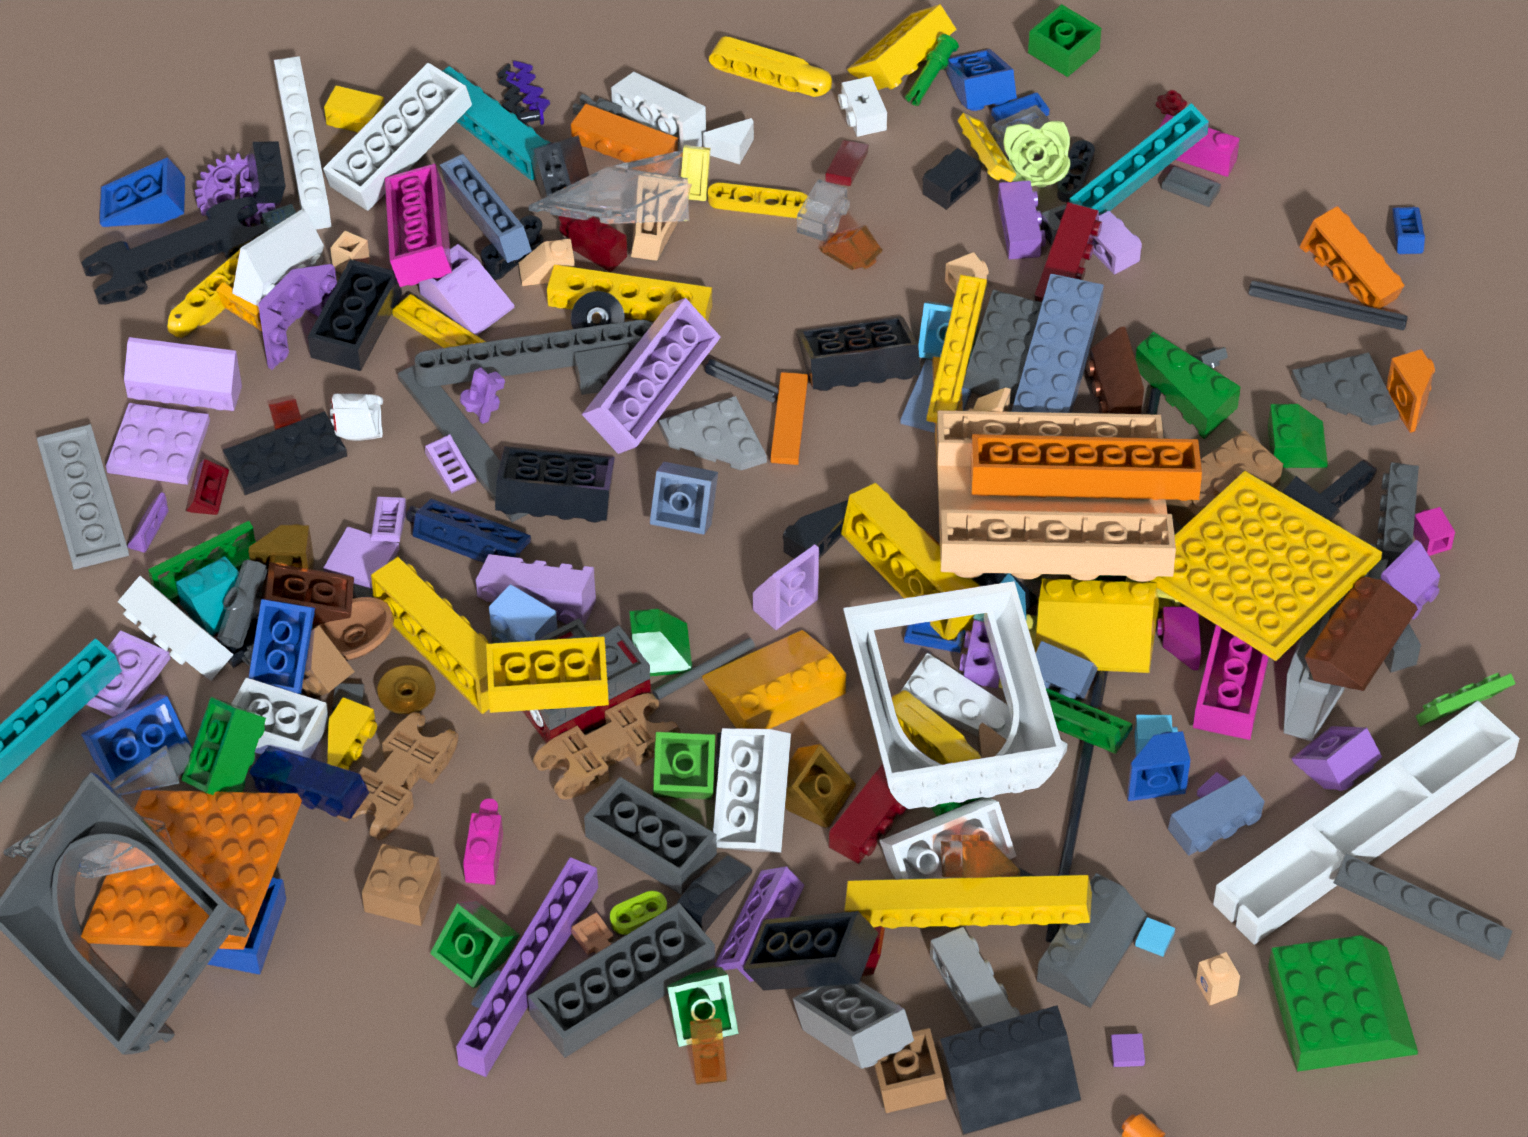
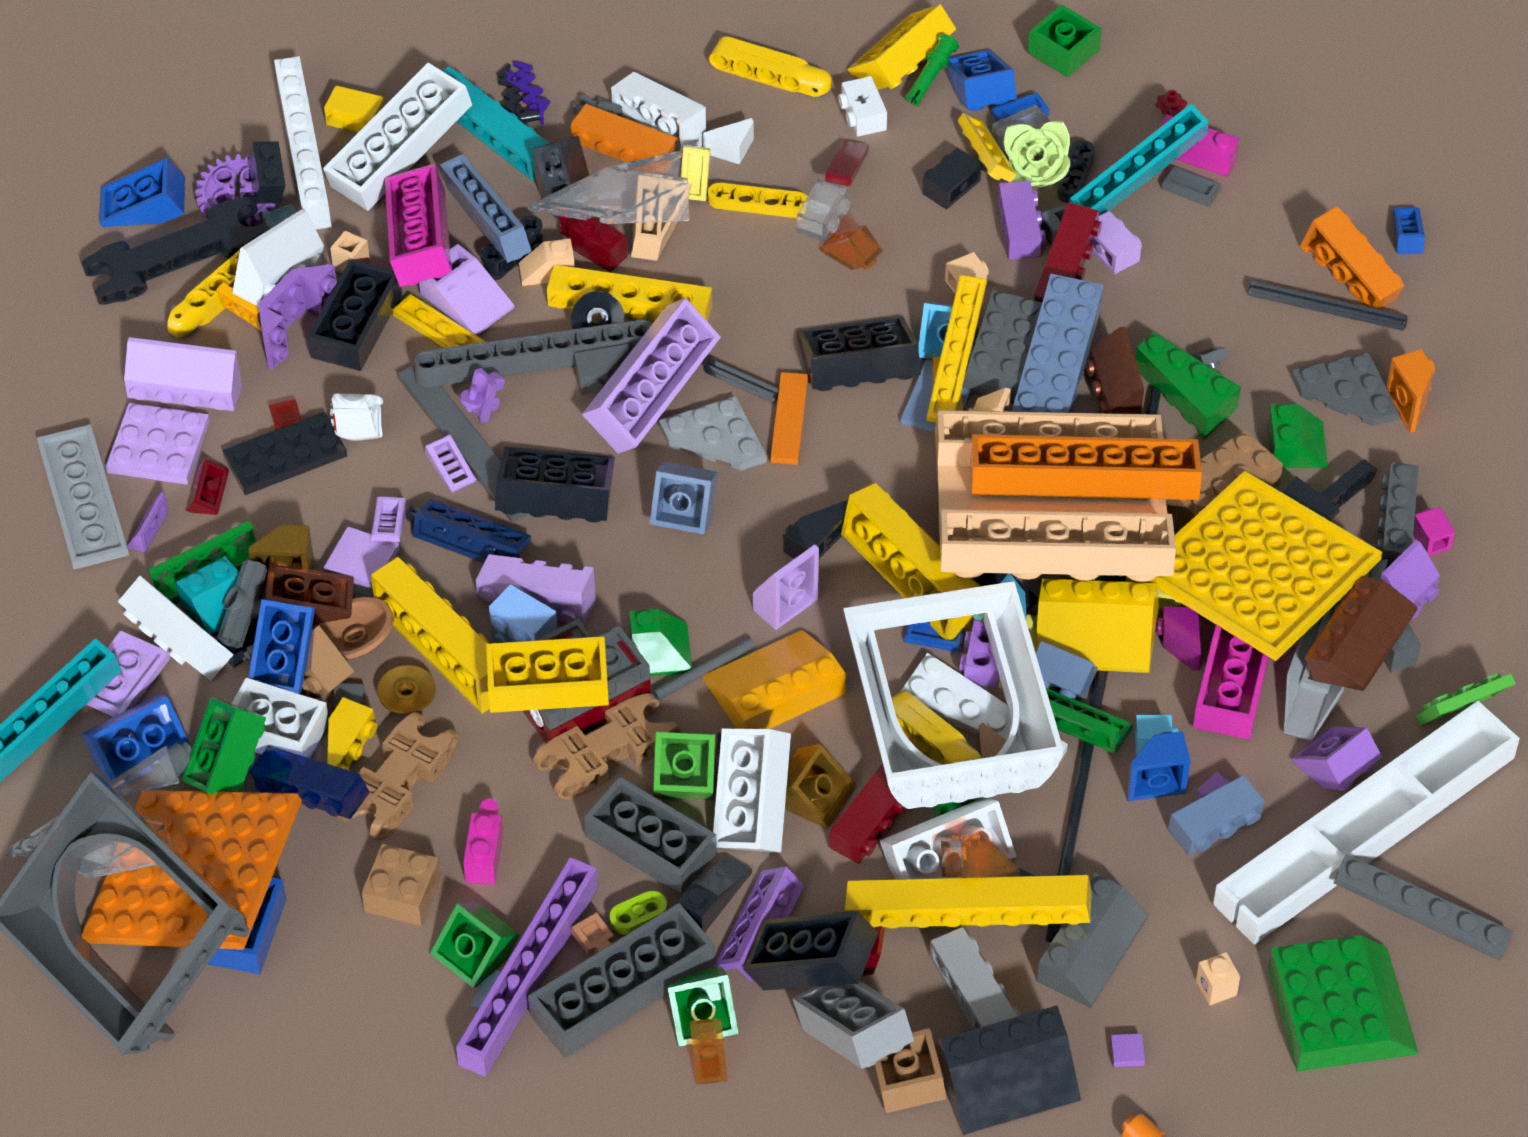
(1155, 937): medium azure tile -> none

